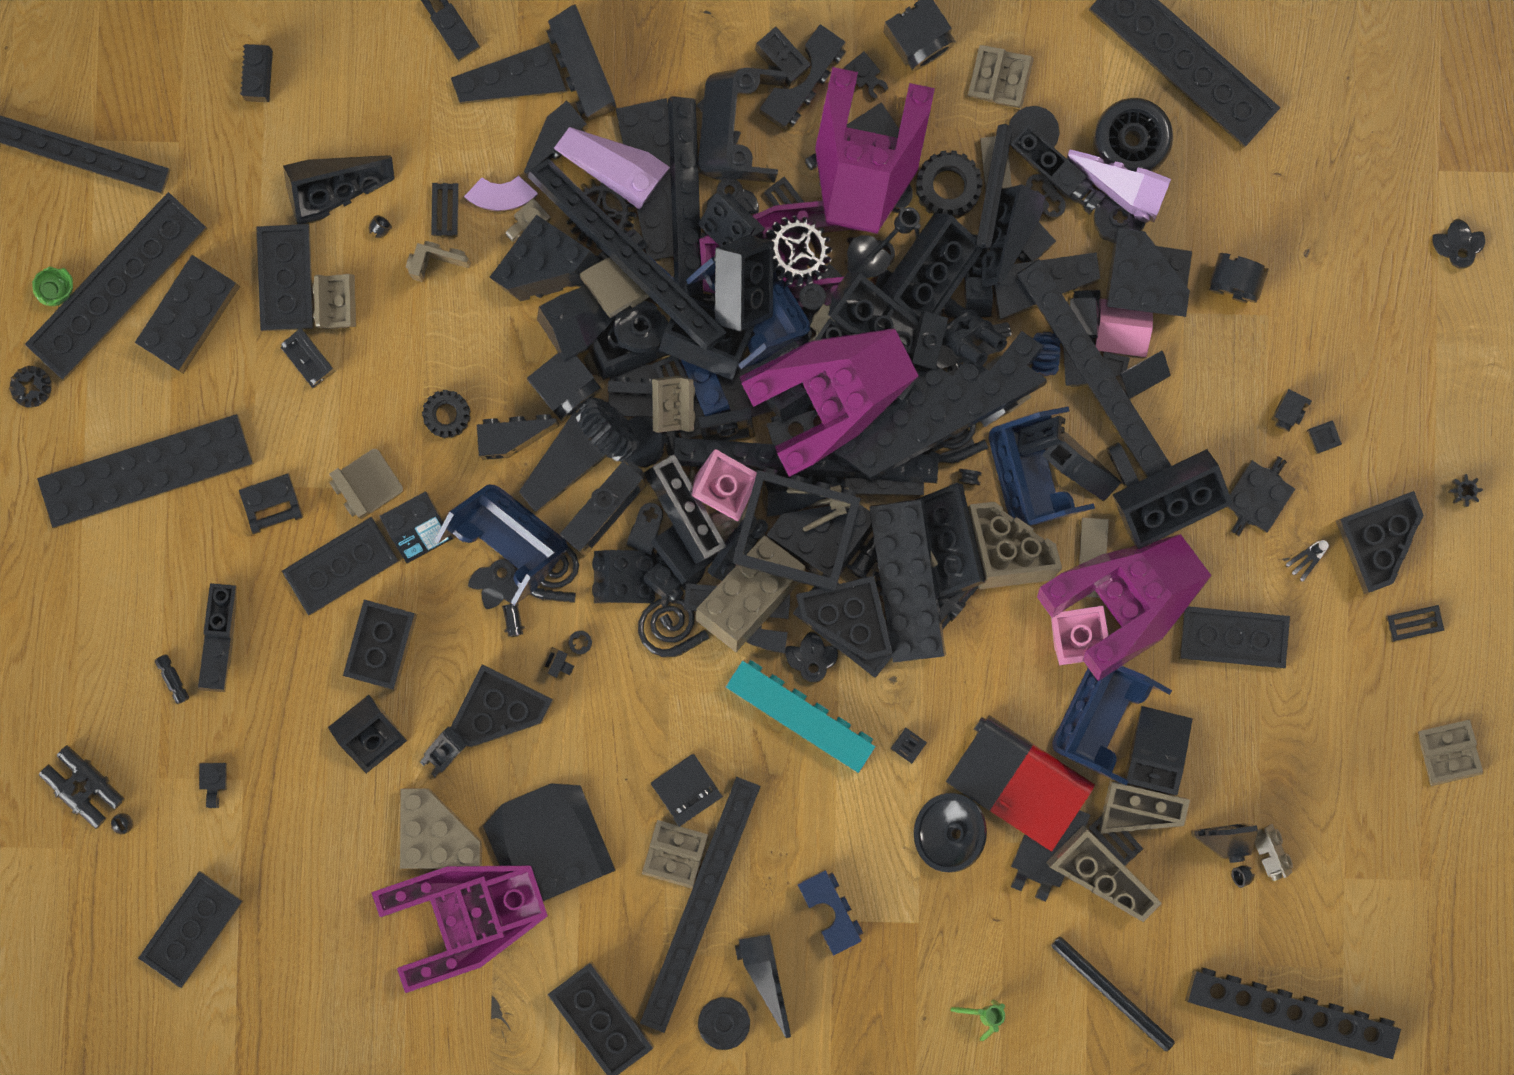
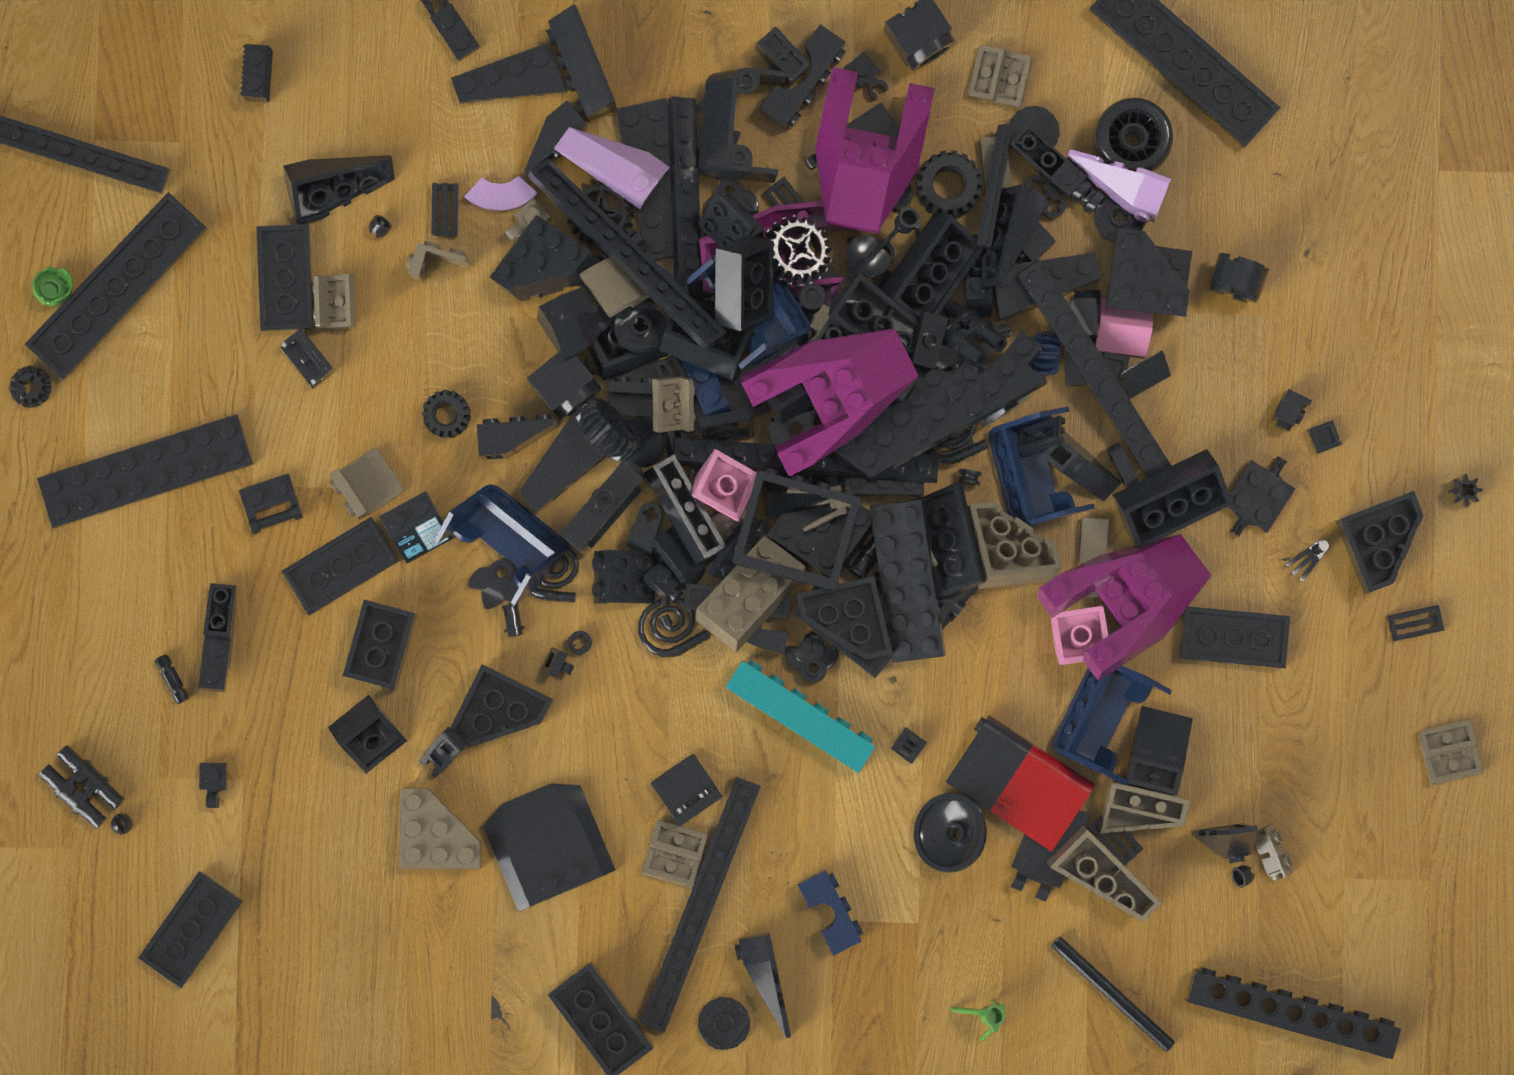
(187, 314): black brick -> none
(476, 911): magenta wedge -> none
(1459, 240): black plate -> none

